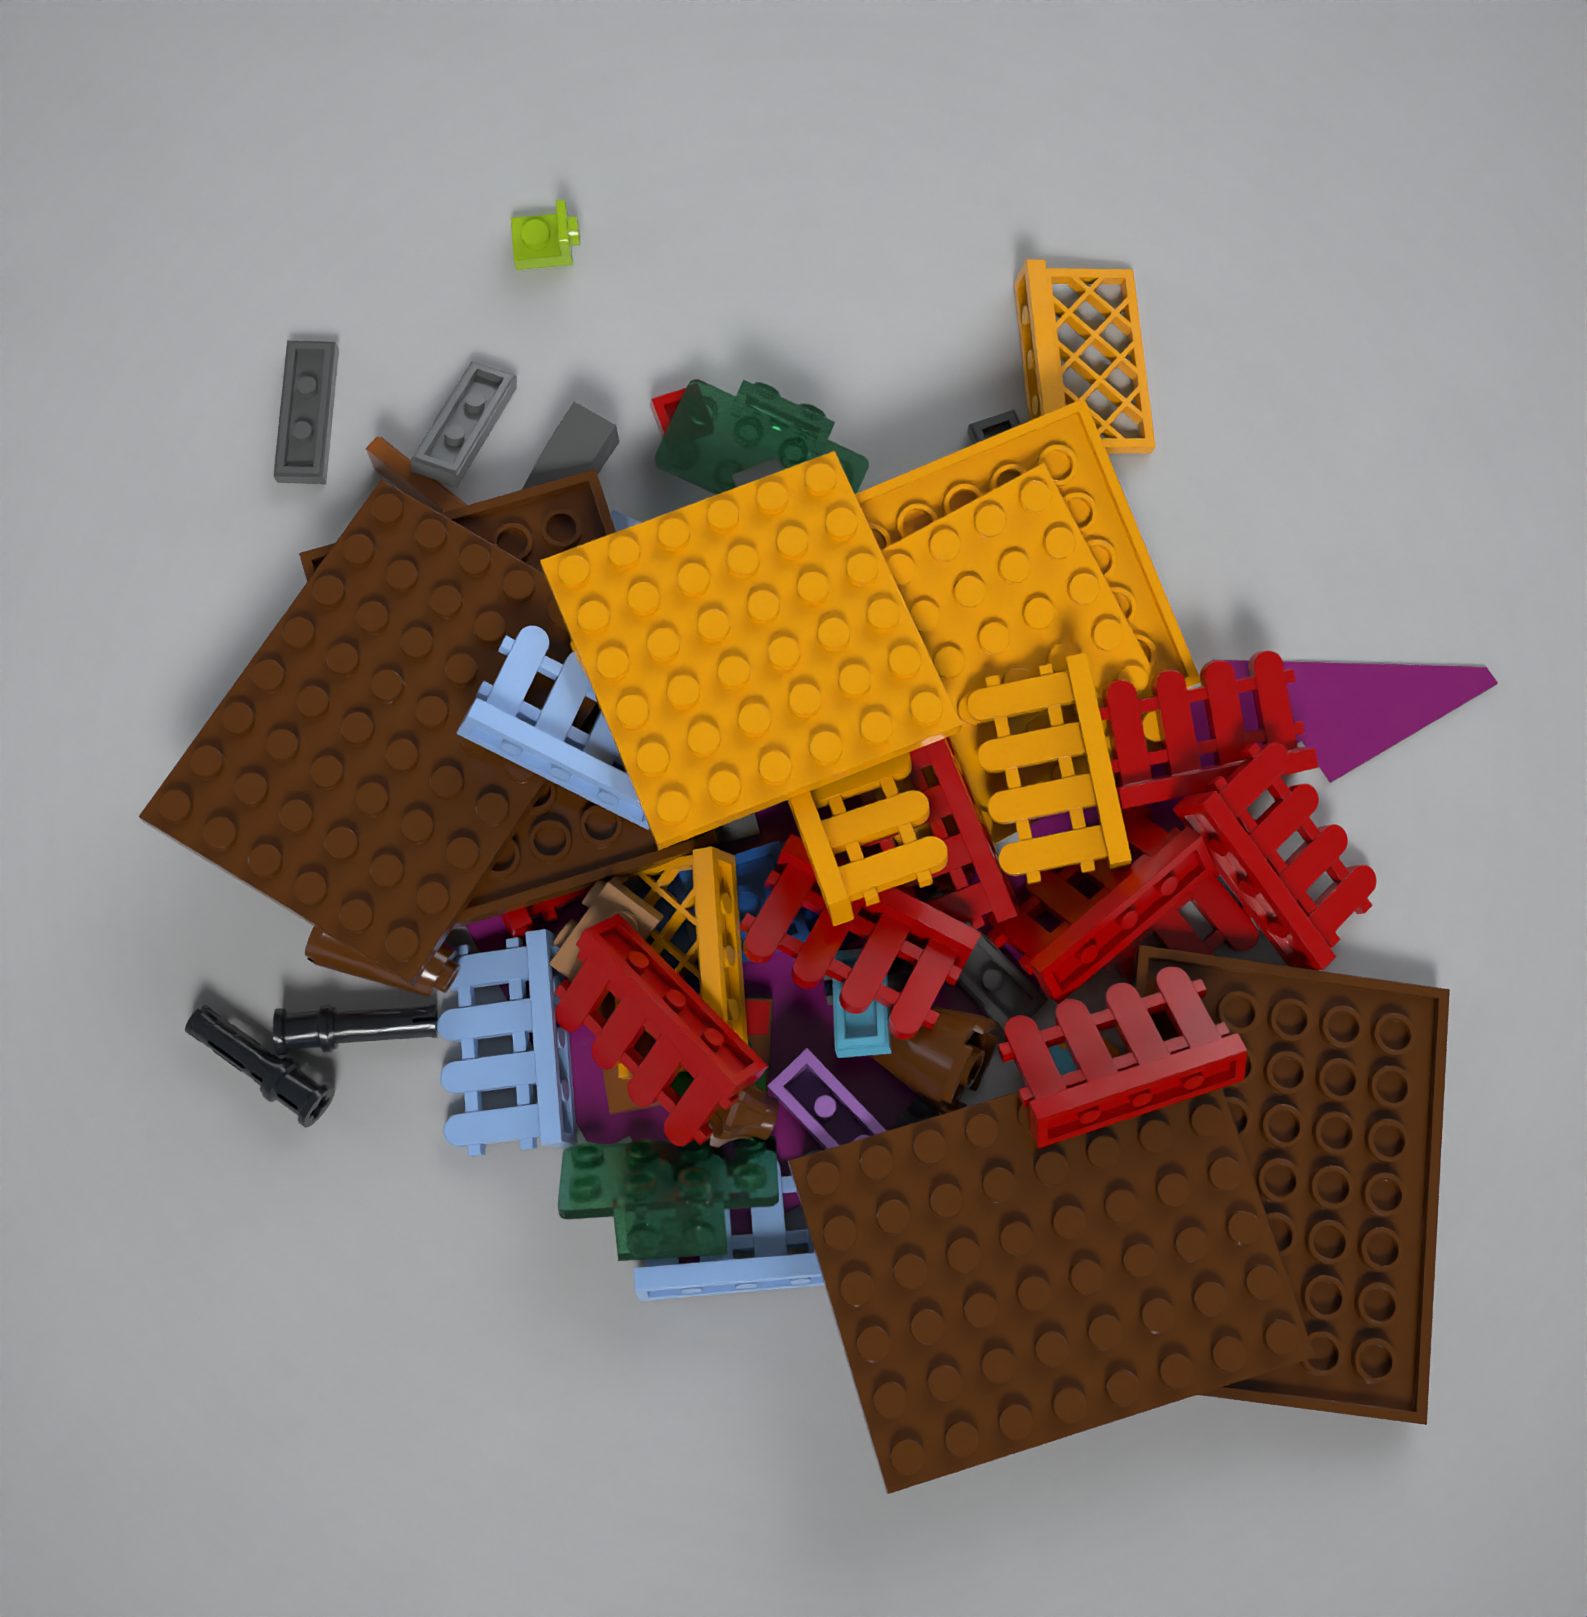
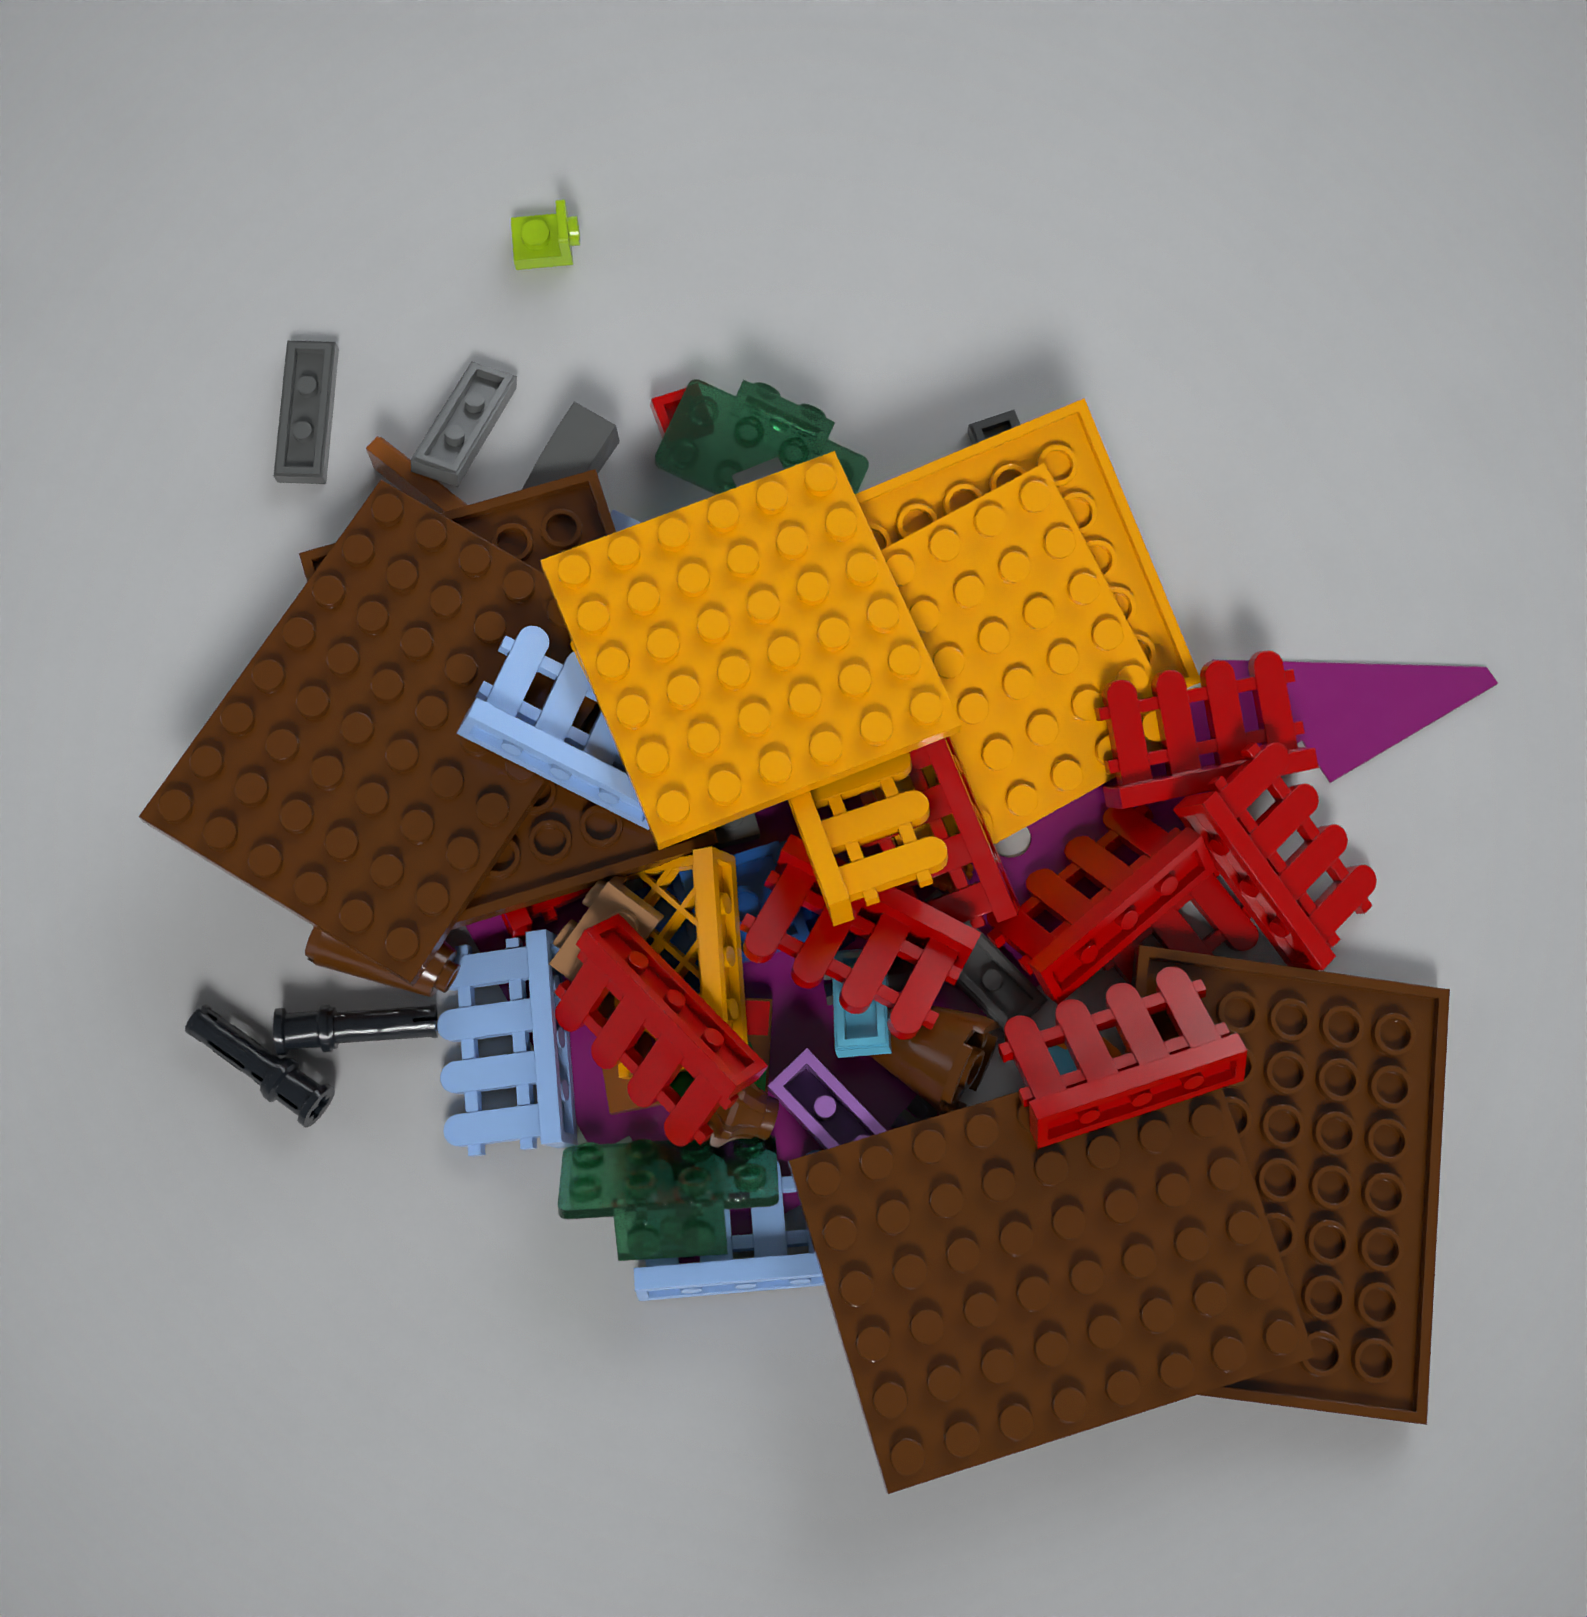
(1043, 350): light orange fence -> none
(1057, 796): light orange fence -> none

